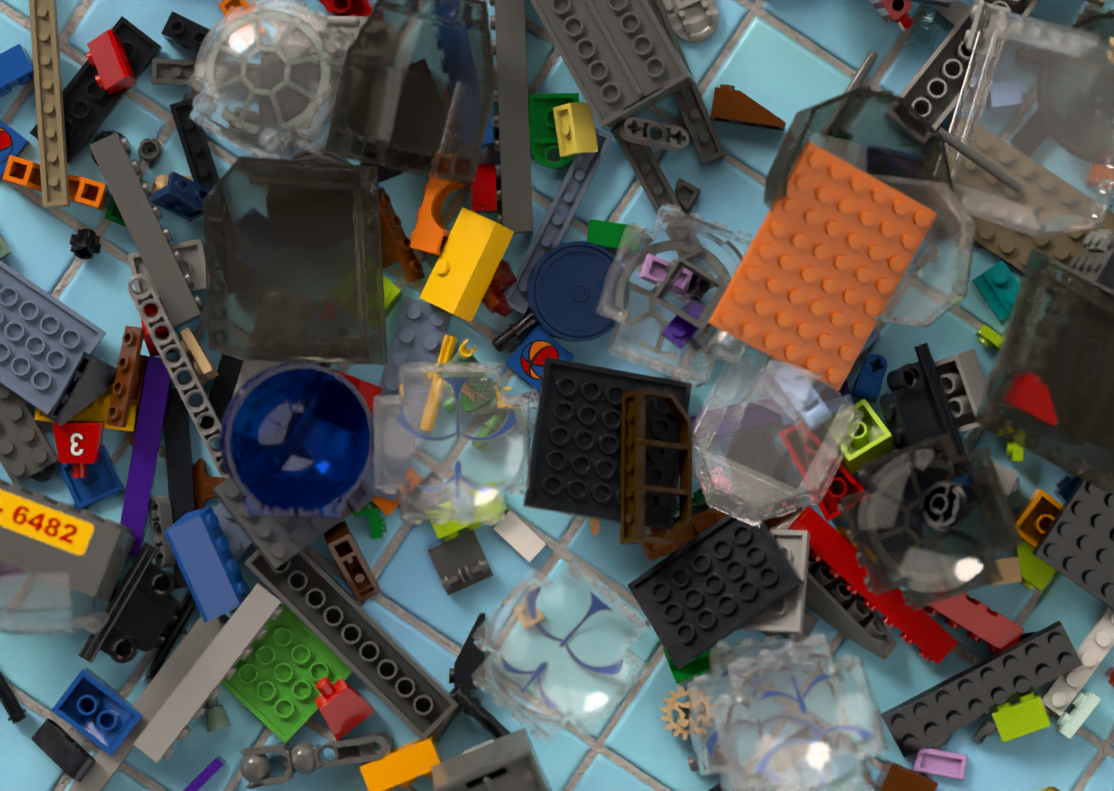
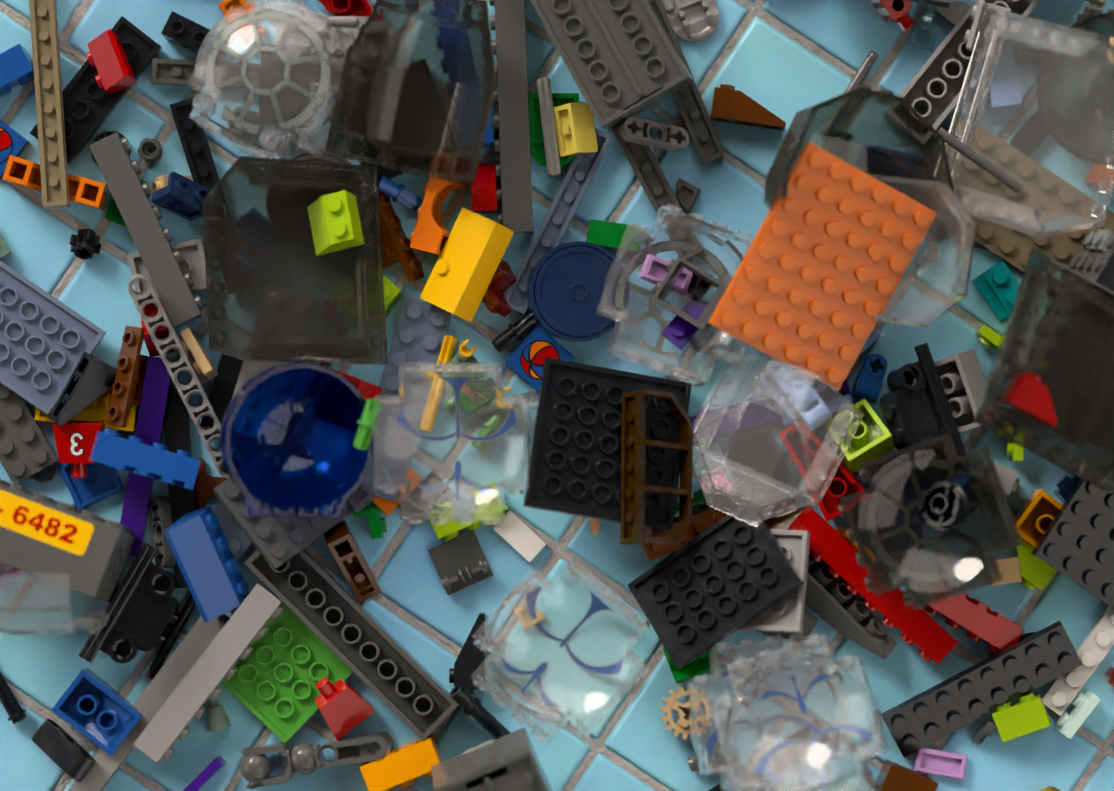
(145, 460): none -> blue wedge
(335, 222): none -> lime slope
(367, 424): none -> bright green axle
(399, 193): none -> blue axle
(548, 127): none -> light grey axle

